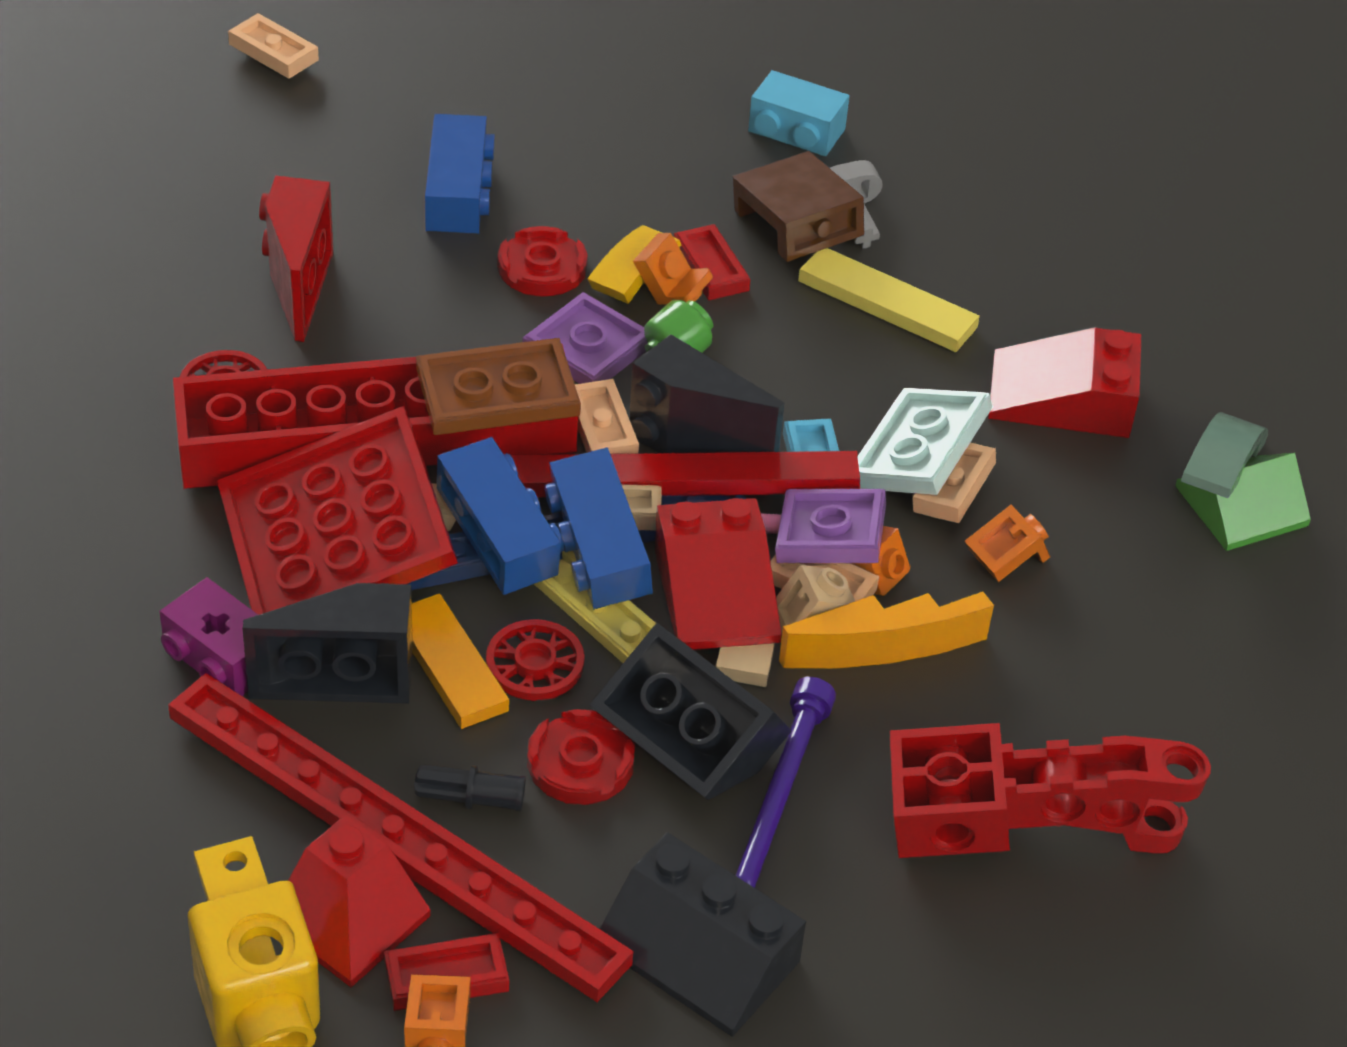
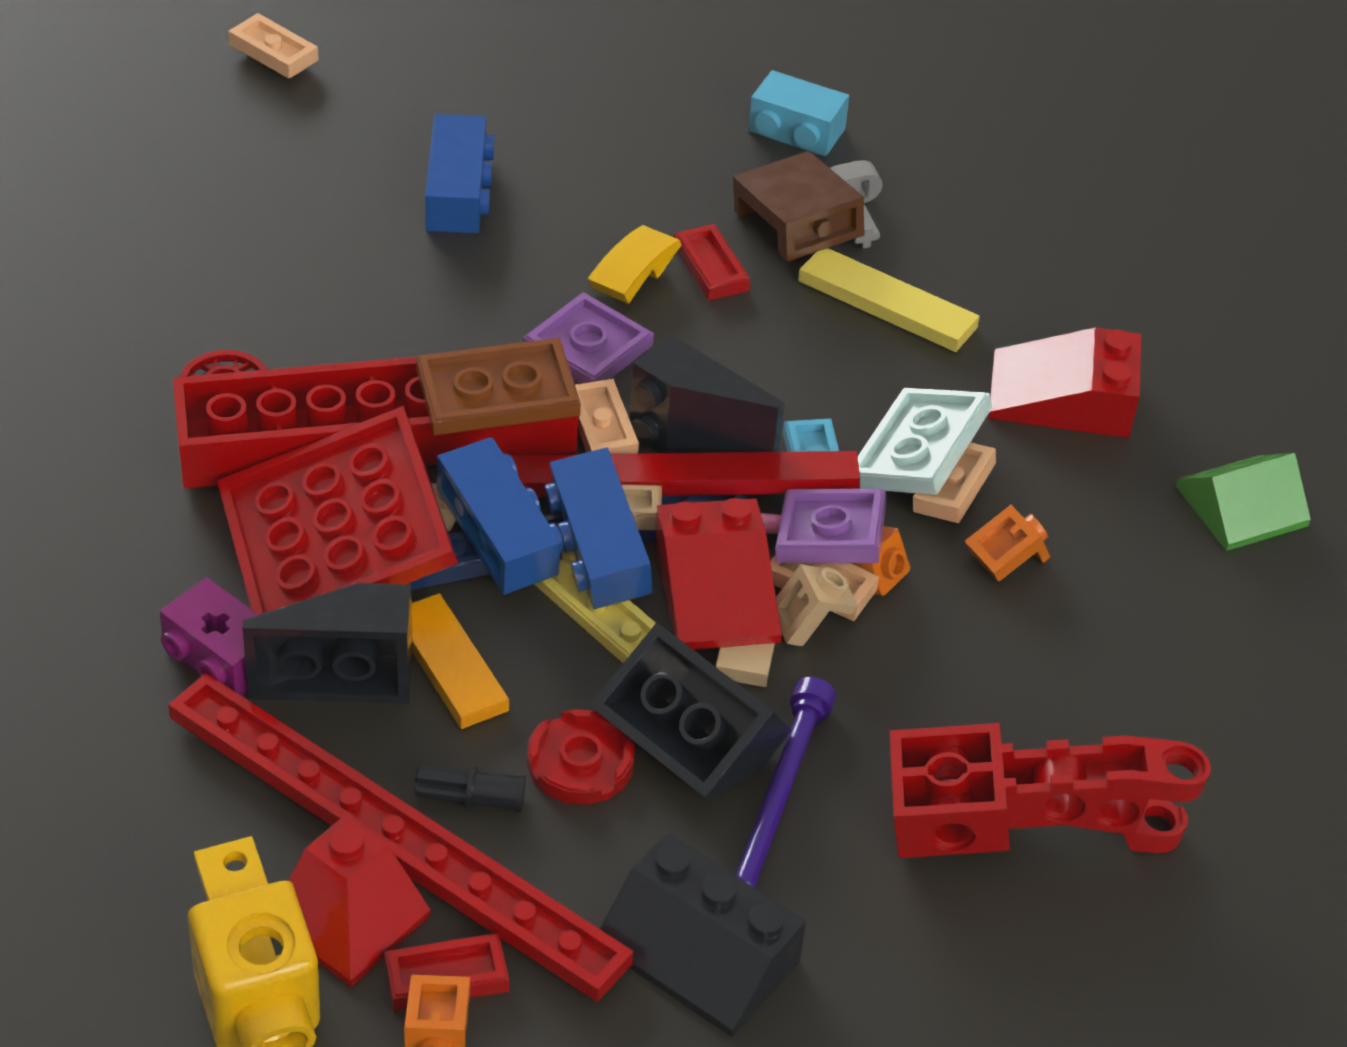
(297, 245): red slope -> none
(535, 659): red wheel -> none
(542, 261): red tile -> none
(668, 271): orange bracket -> none
(684, 321): bright green head -> none
(871, 635): light orange slope -> none
(1223, 454): sand green slope -> none

